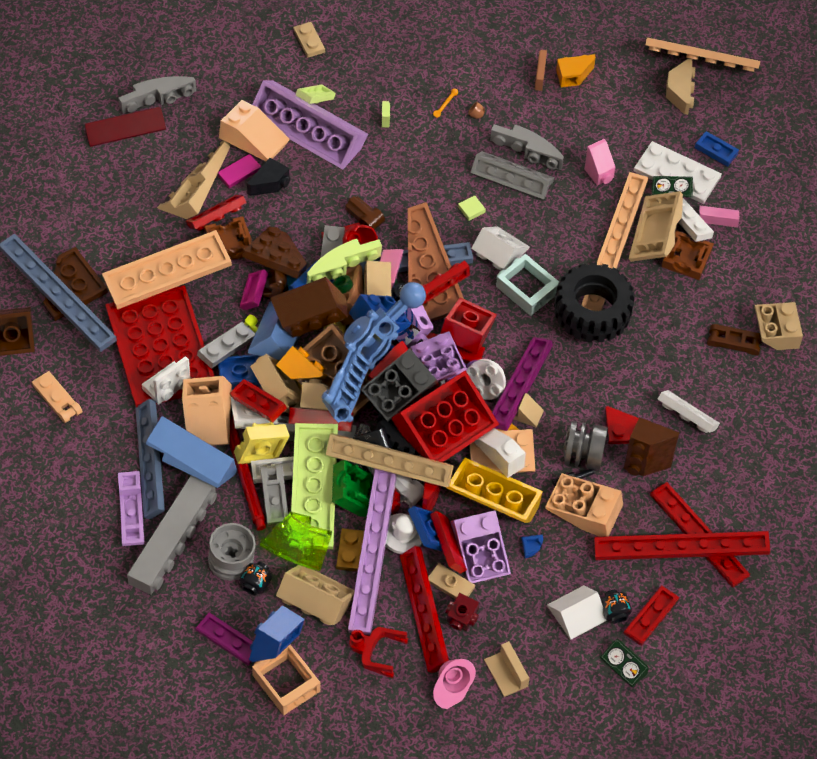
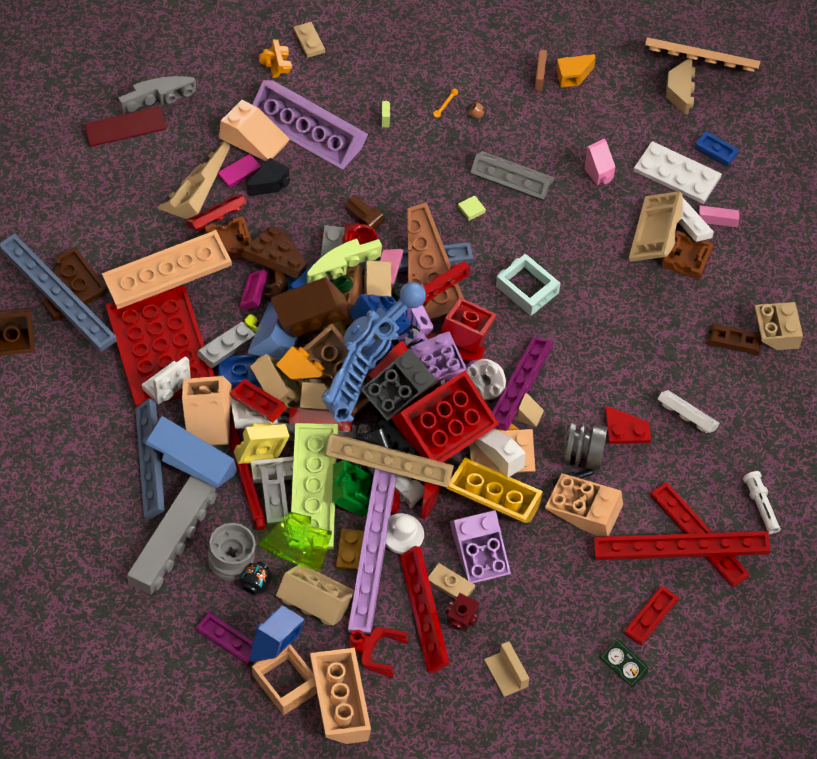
(56, 396): light nougat plate -> none
(131, 508): lavender slope -> none
(274, 59): none -> light orange hips
(315, 94): yellowish green plate -> none
(341, 695): none -> light nougat slope
(425, 527): blue plate -> none
(448, 542): red tile -> none
(453, 682): bright pink piece -> none
(498, 247): white slope -> none
(531, 544): blue tile -> none
(535, 147): light grey slope -> none
(578, 611): white slope -> none
(598, 281): black tyre -> none
(616, 606): black head -> none
(619, 231): light nougat plate -> none
(650, 448): reddish brown slope -> none
(670, 184): slope -> none
(760, 492): none -> white pin

